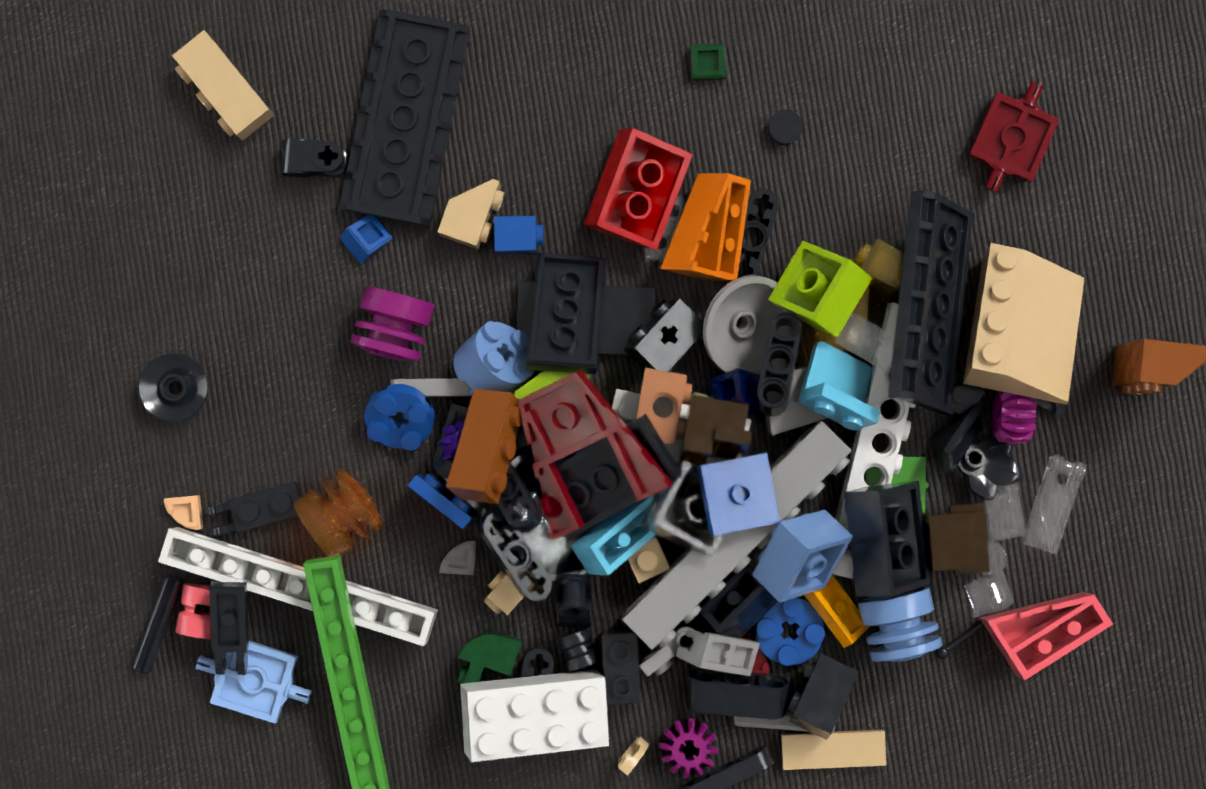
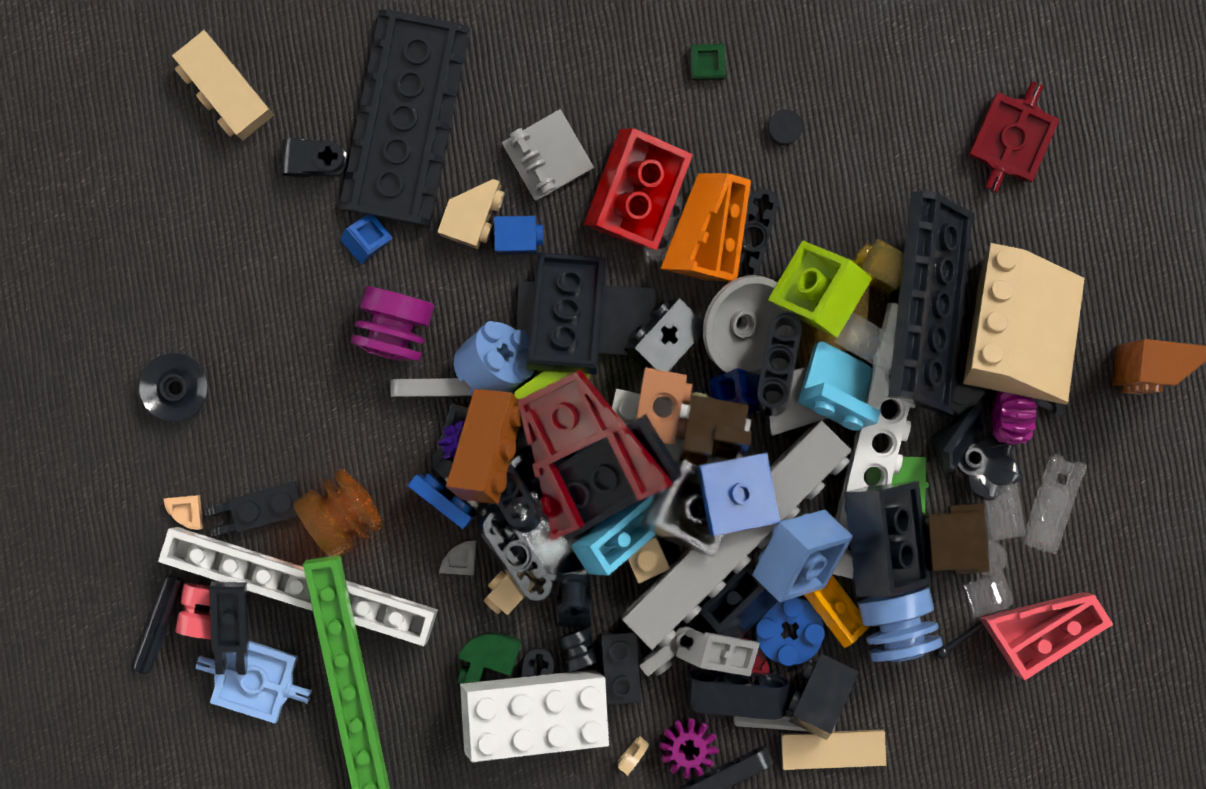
(395, 433): blue plate -> none
(547, 154): none -> light grey hinge

